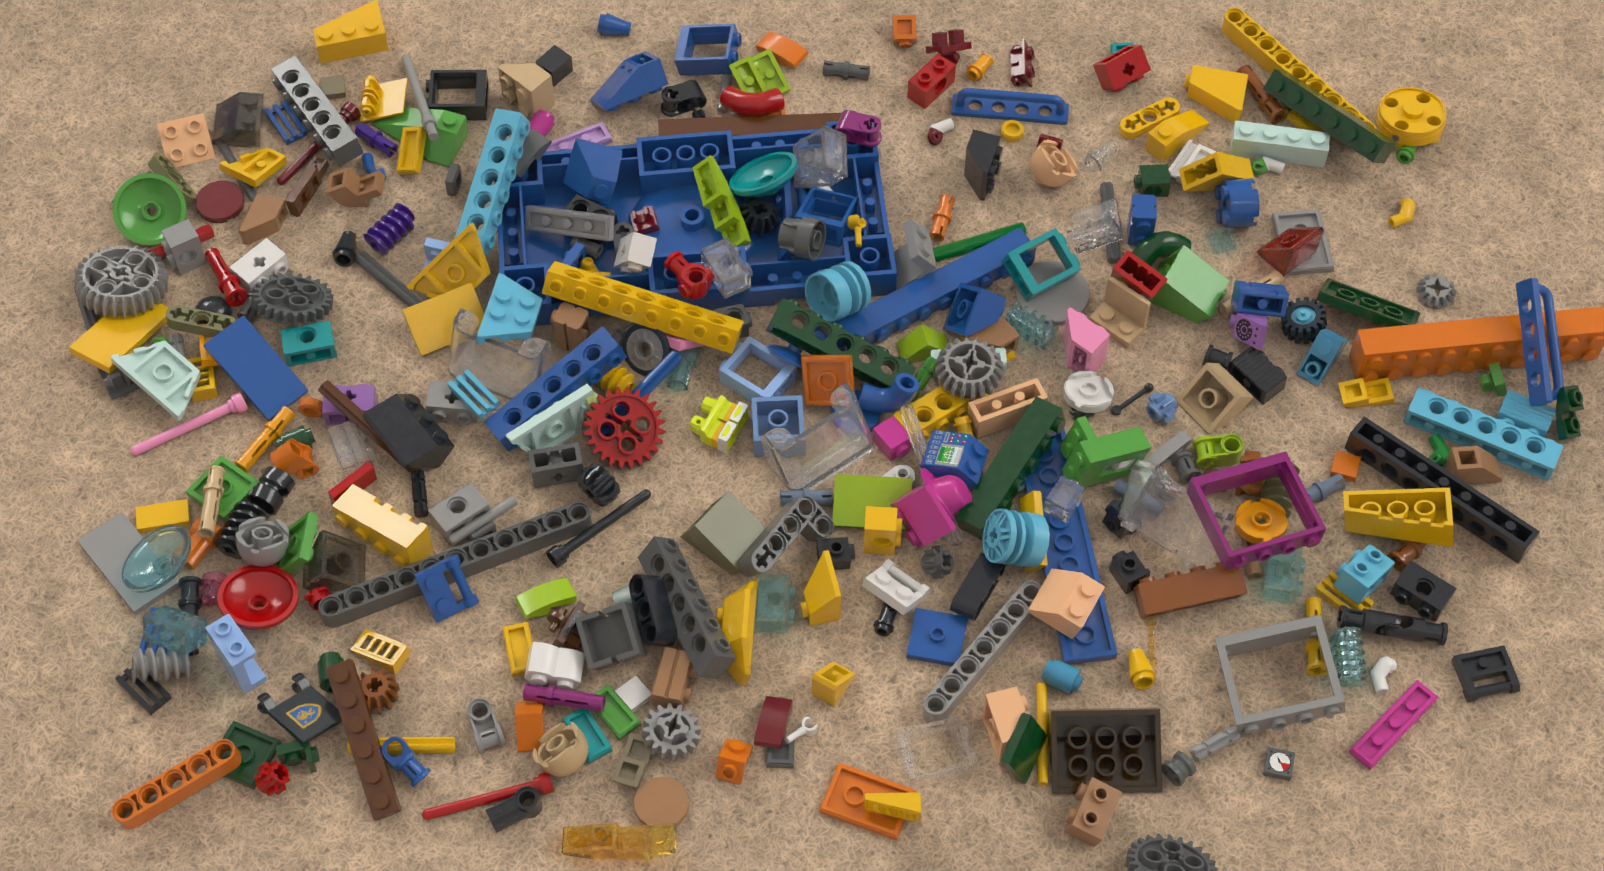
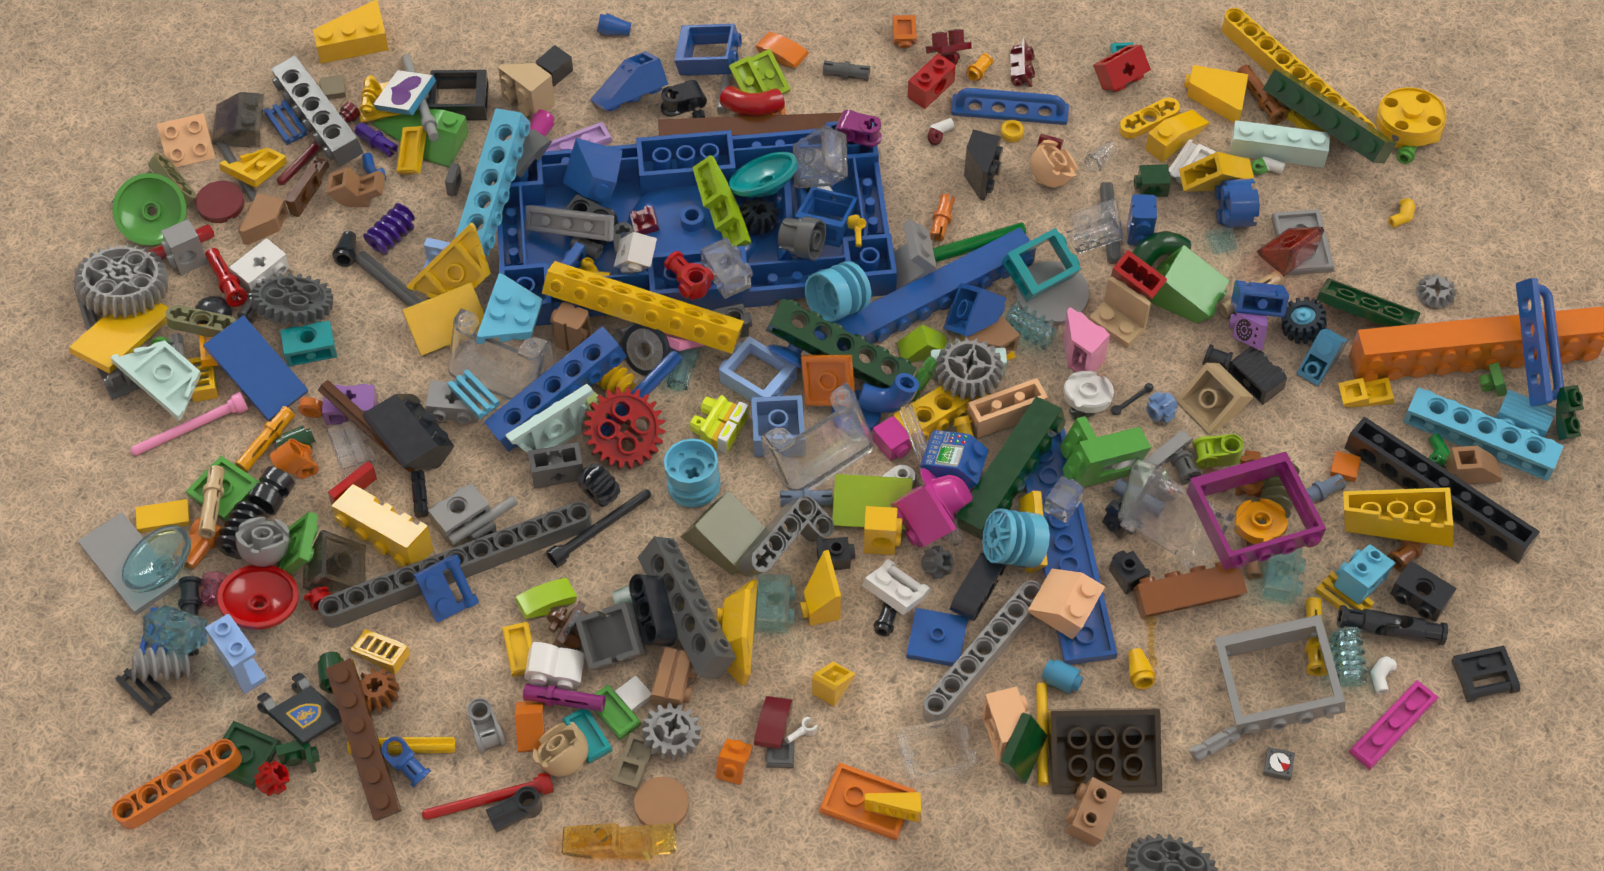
(404, 92): none -> tile
(692, 473): none -> medium azure wheel
(1178, 768): dark grey wheel -> none

